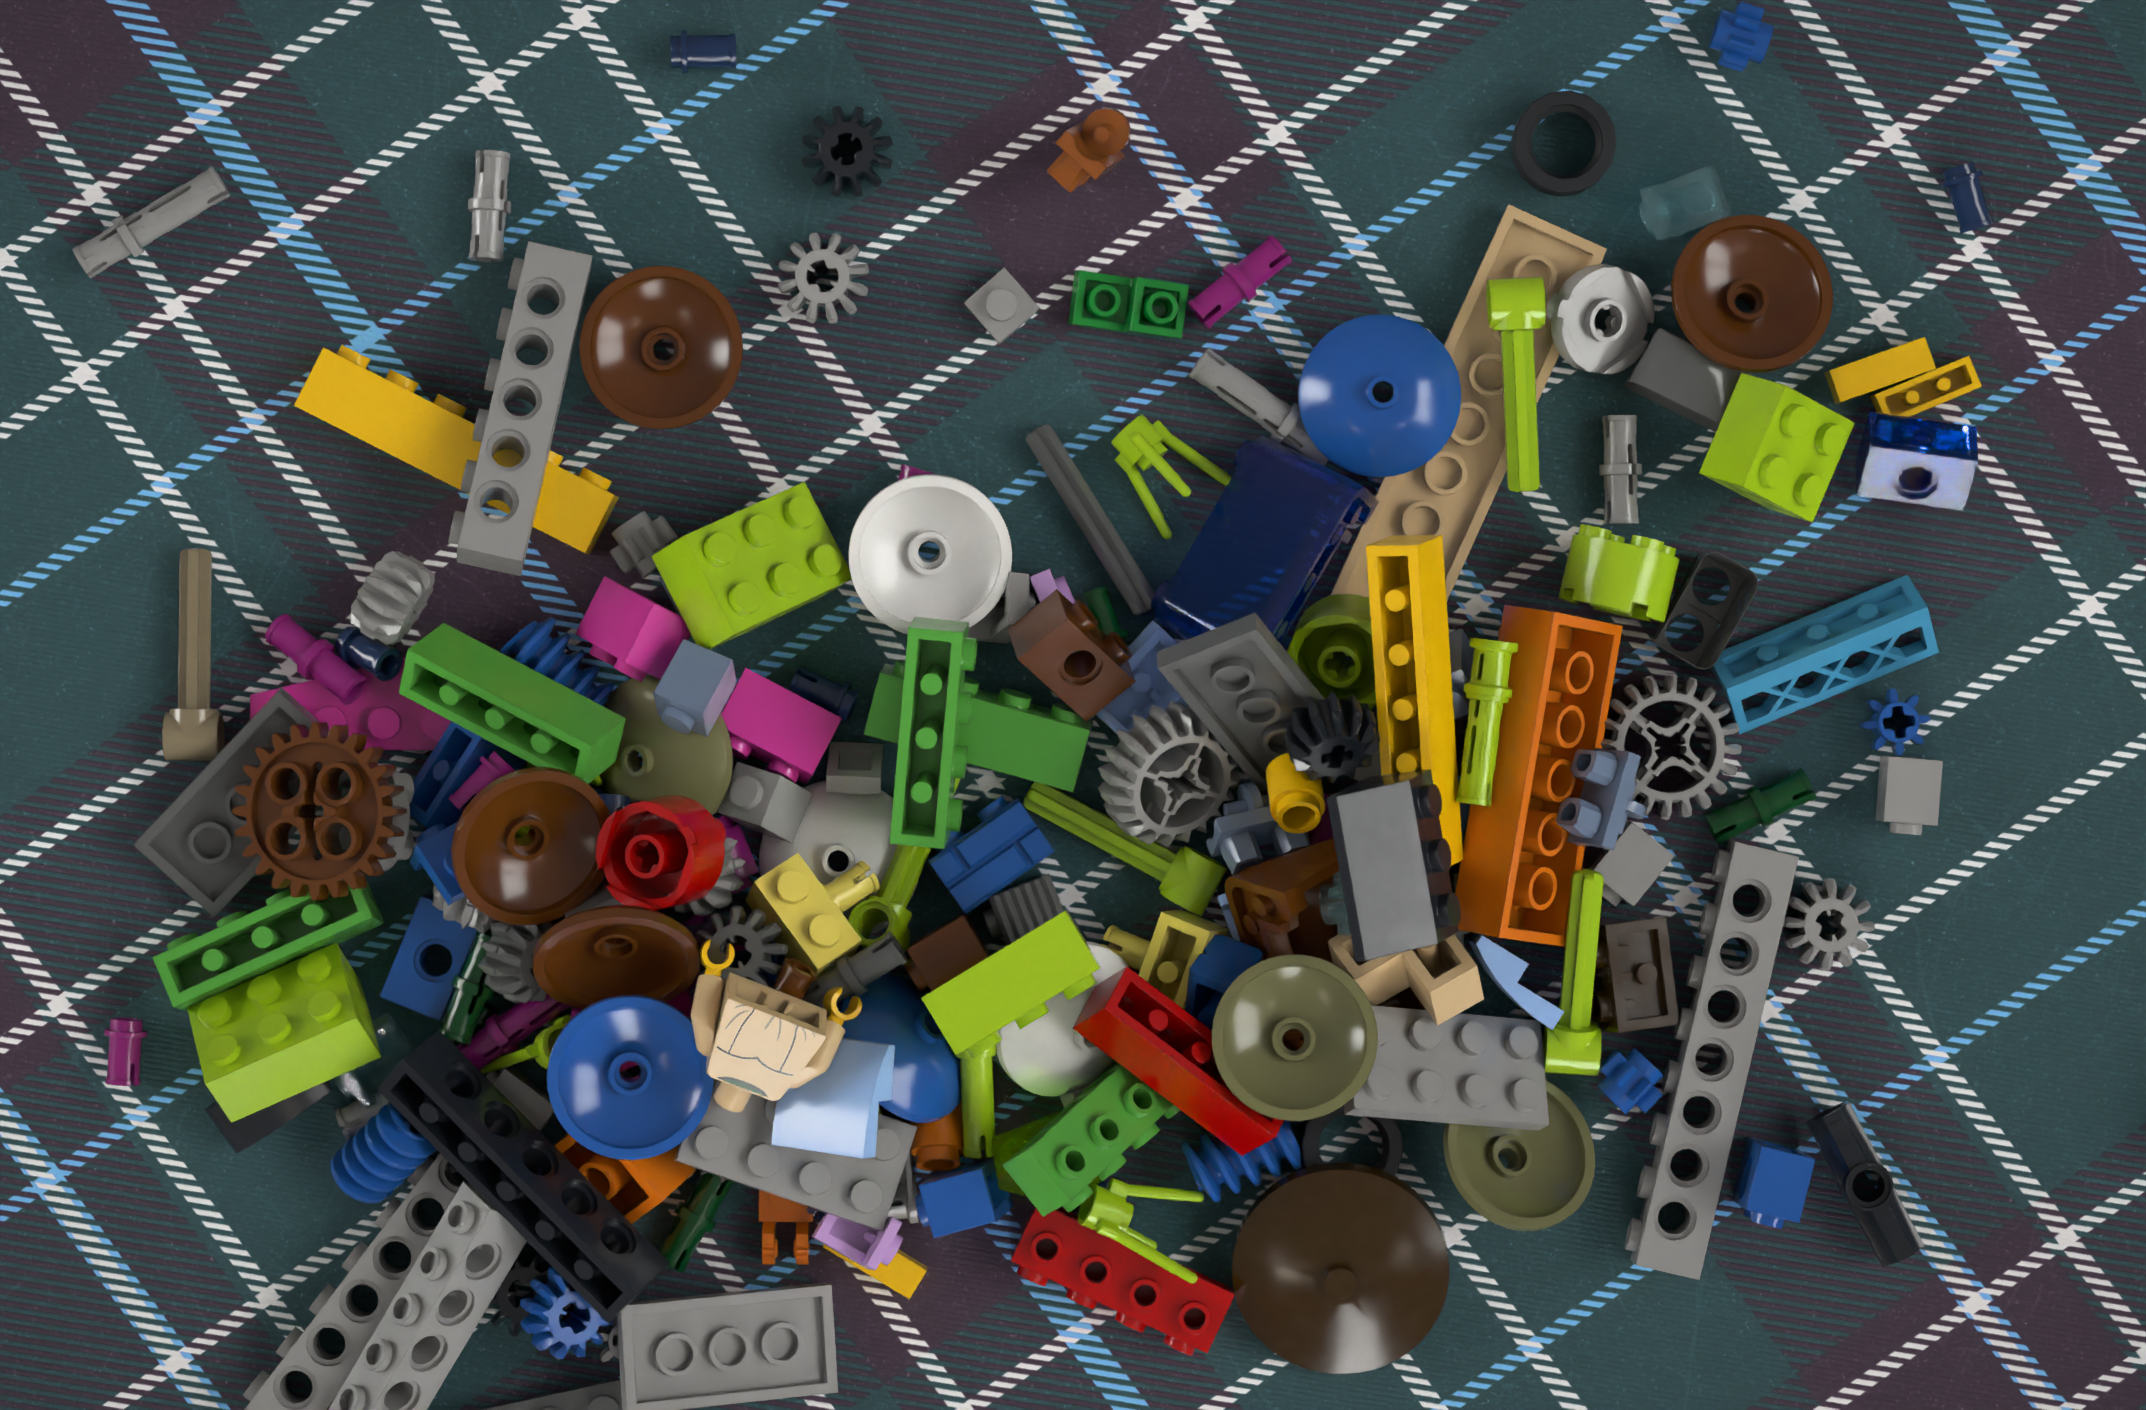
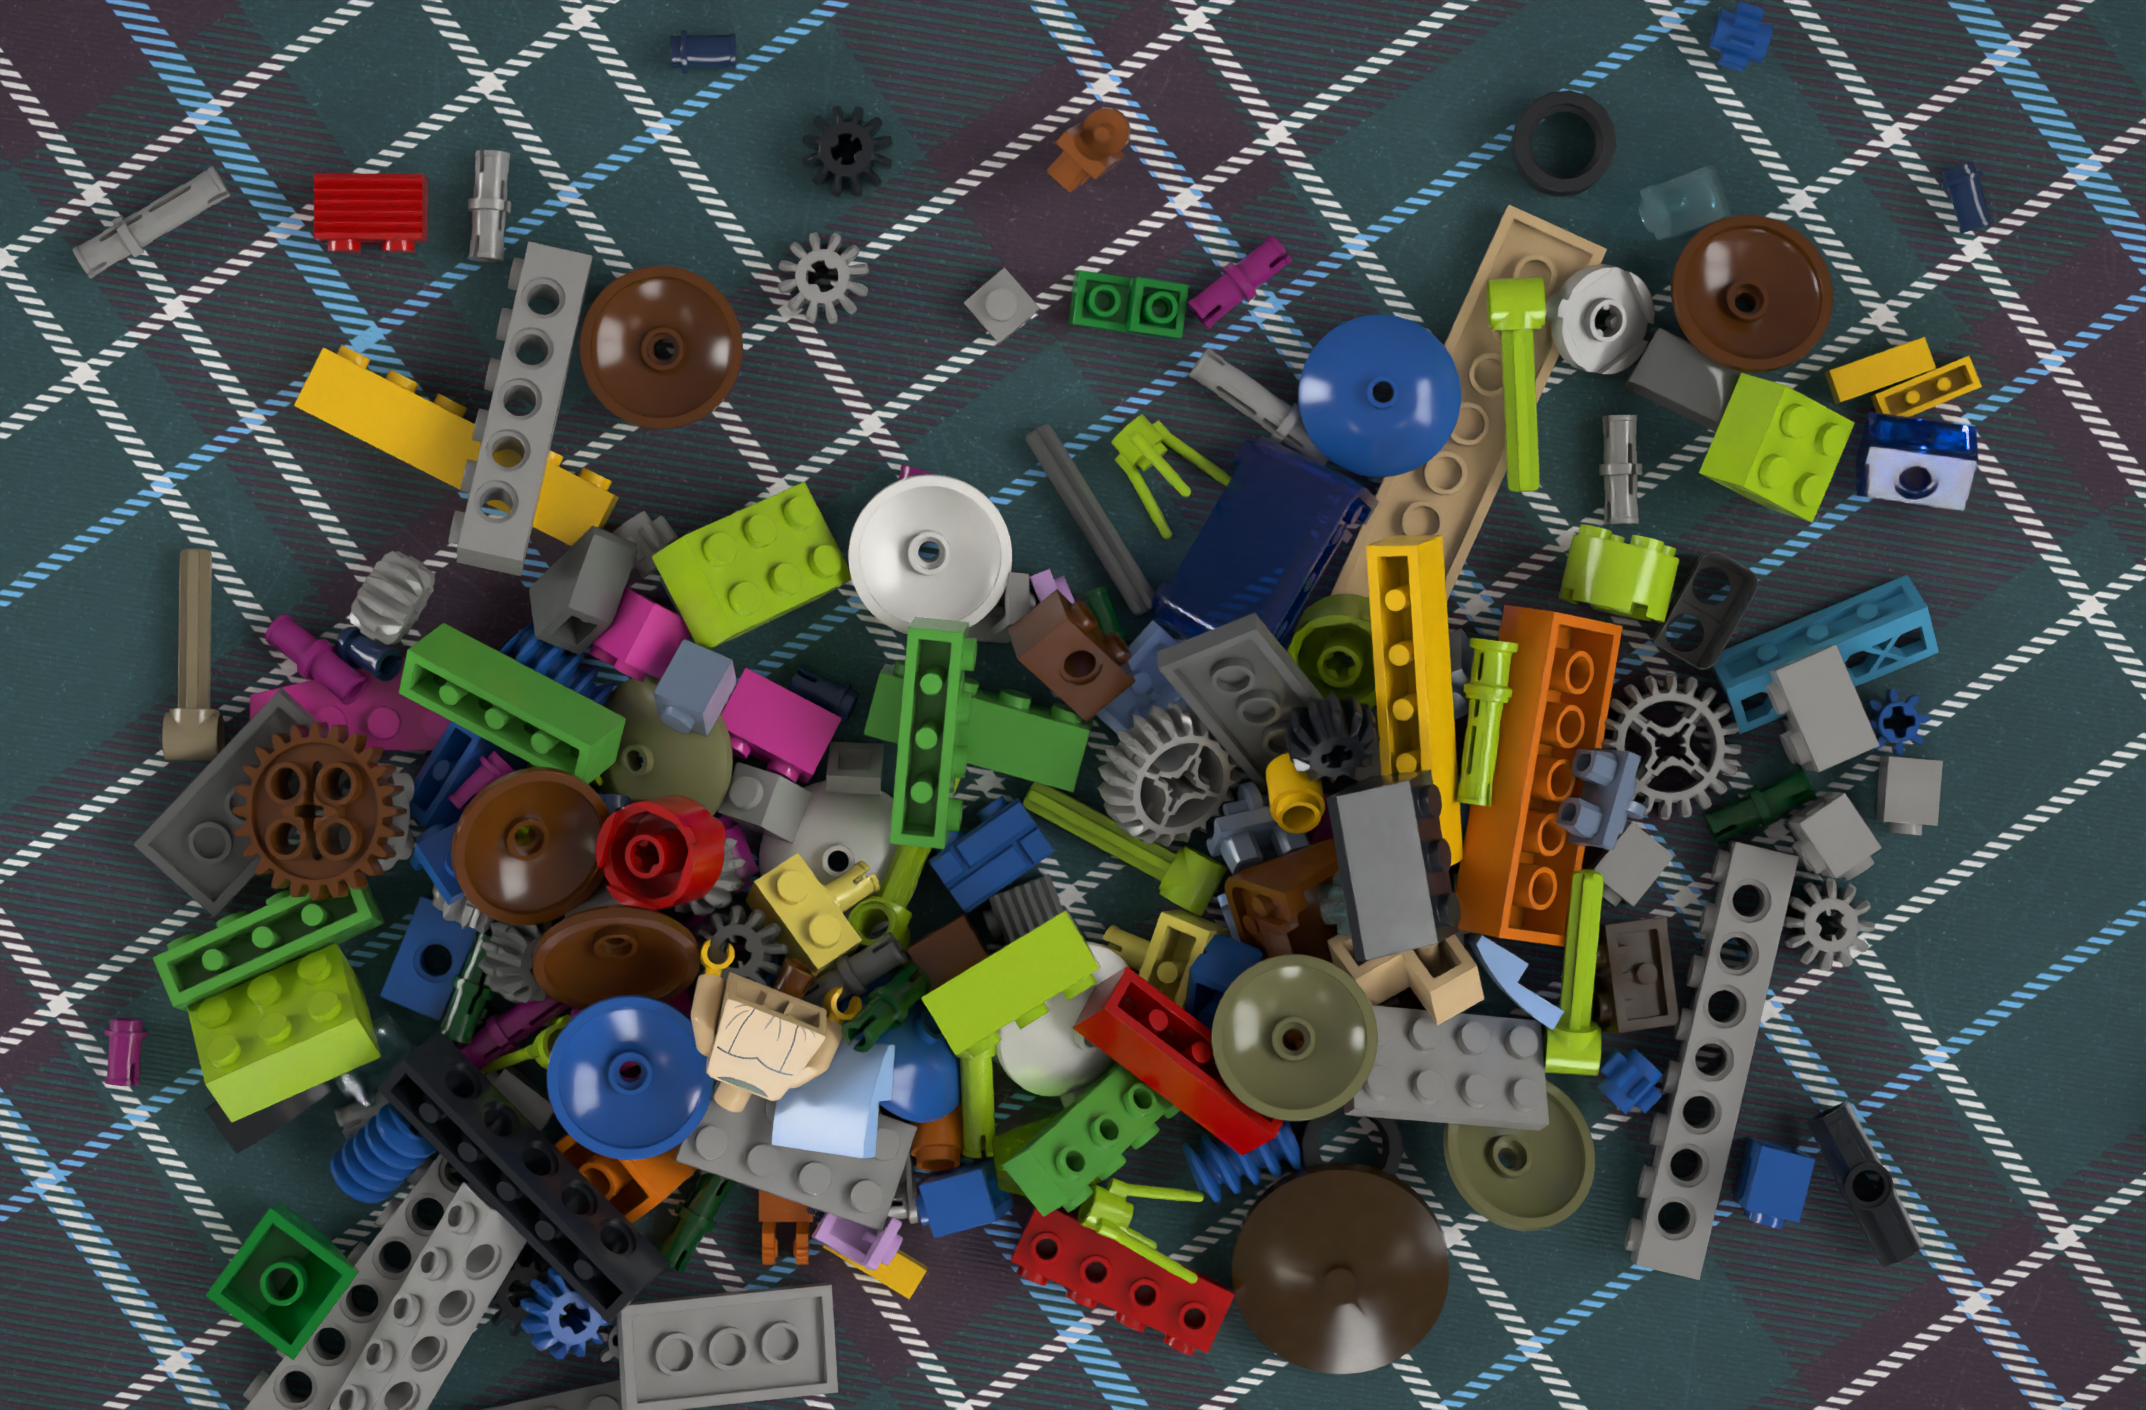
(283, 1280): none -> green slope
(370, 210): none -> red brick
(582, 590): none -> dark grey slope
(886, 1008): none -> dark green pin
(1822, 710): none -> light grey brick
(1832, 837): none -> light grey brick

